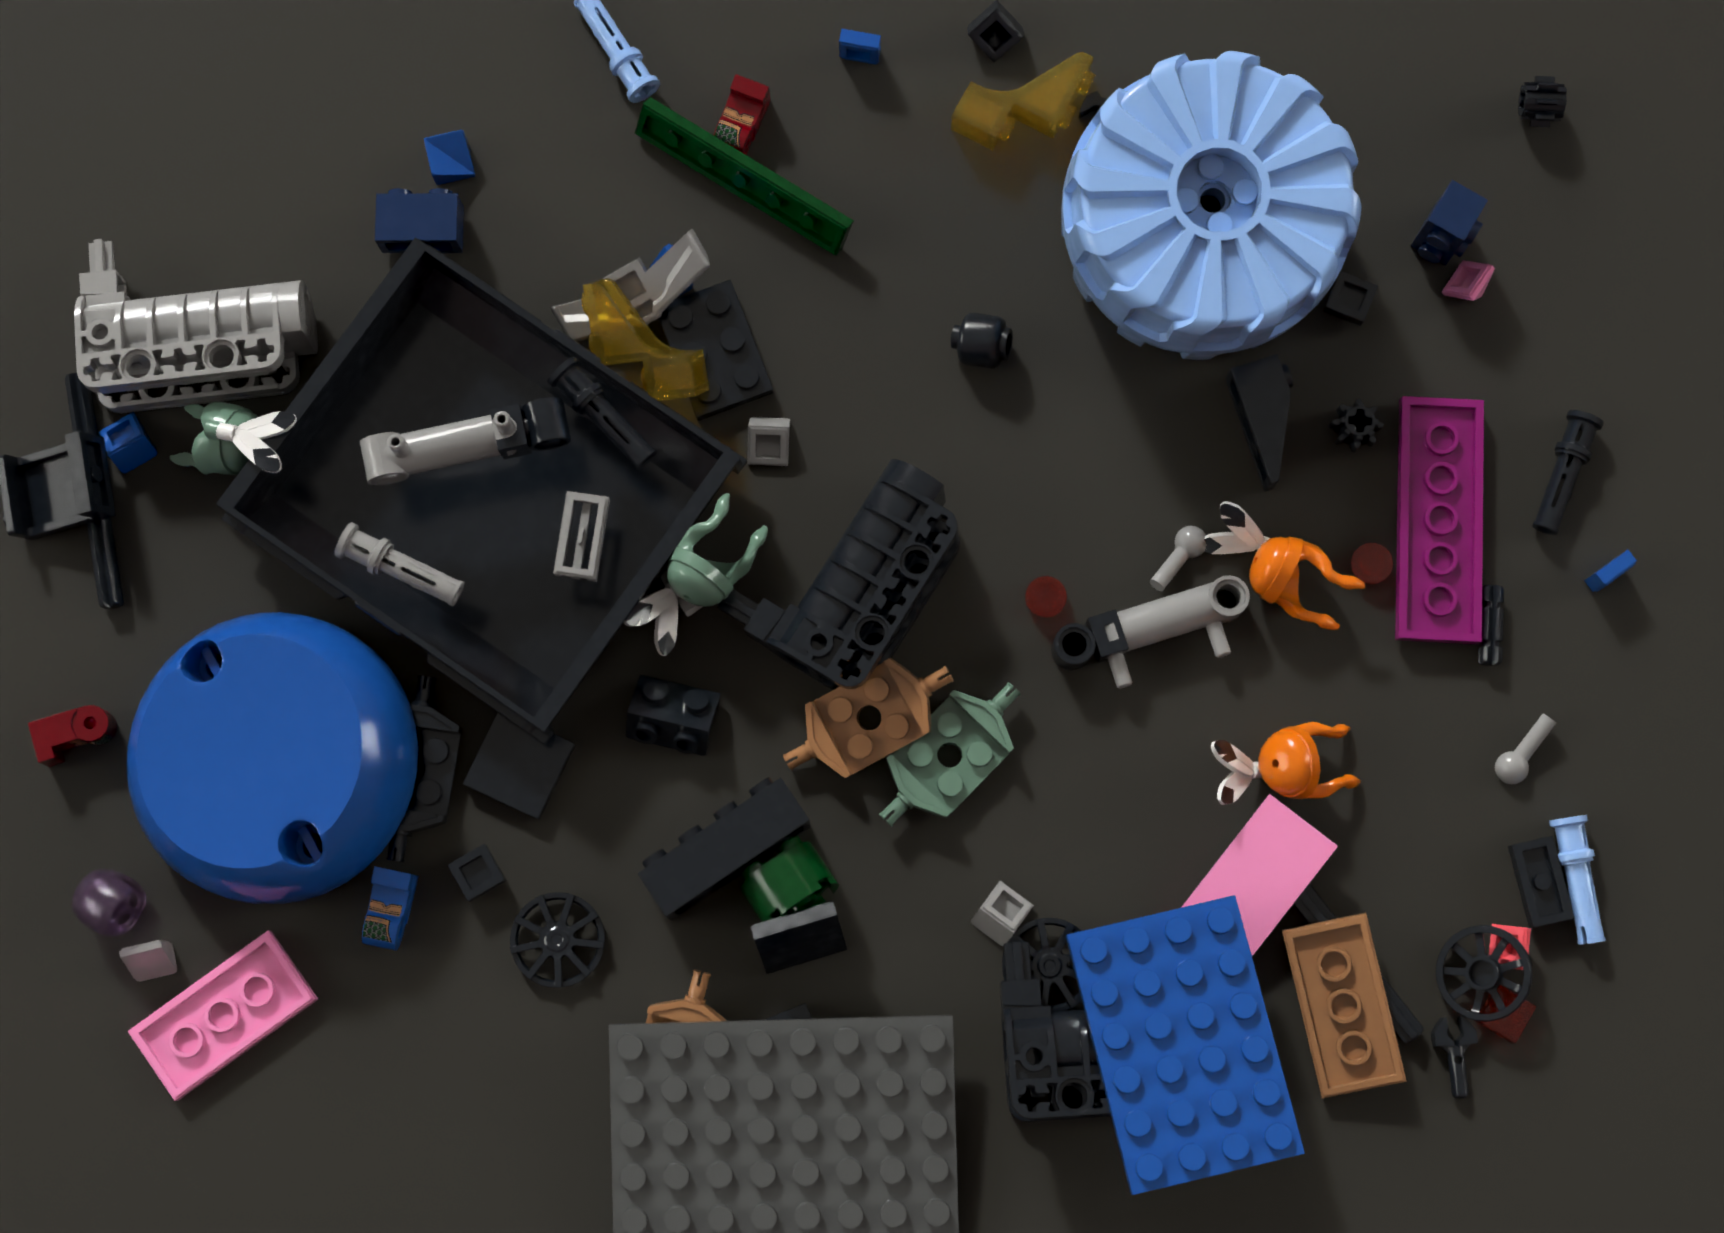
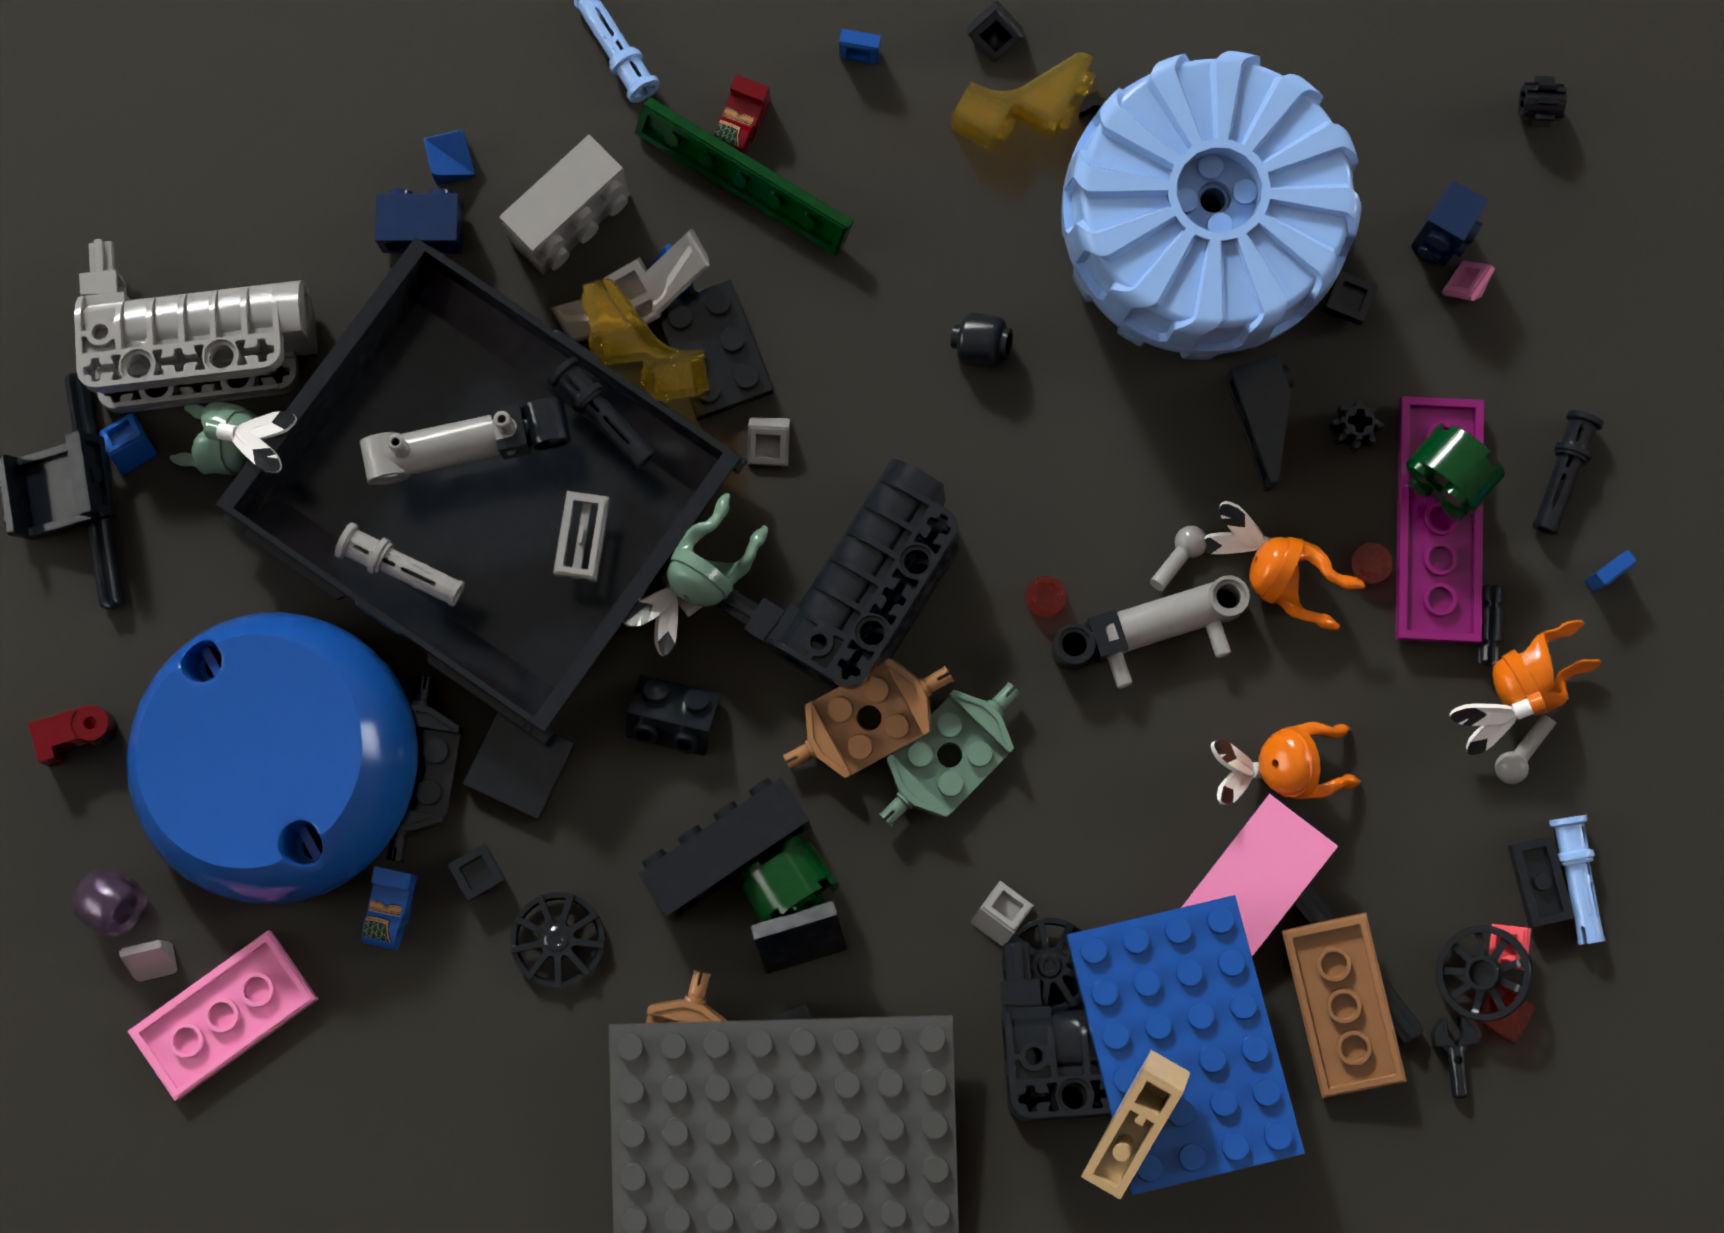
(566, 205): none -> light grey brick
(1136, 1124): none -> tan slope
(1453, 471): none -> dark green brick
(1524, 688): none -> orange hair

